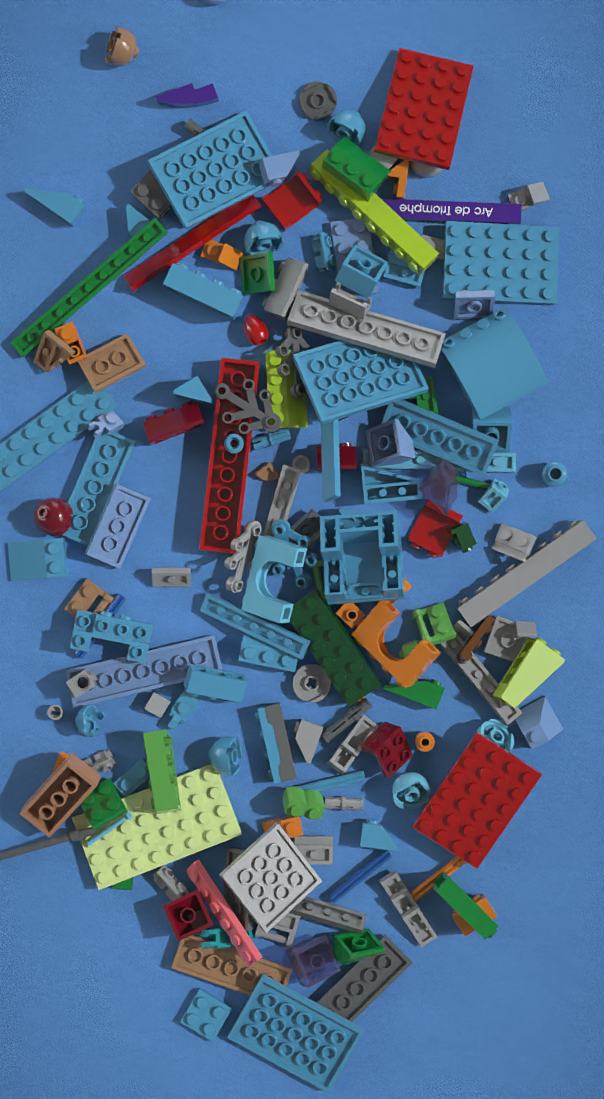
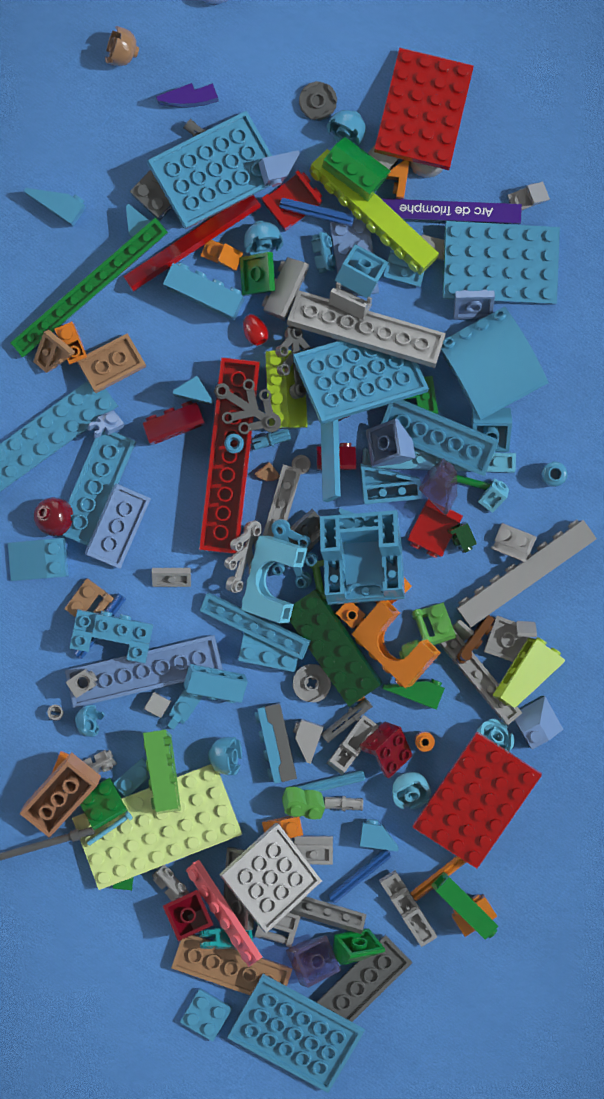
(316, 211): none -> blue axle

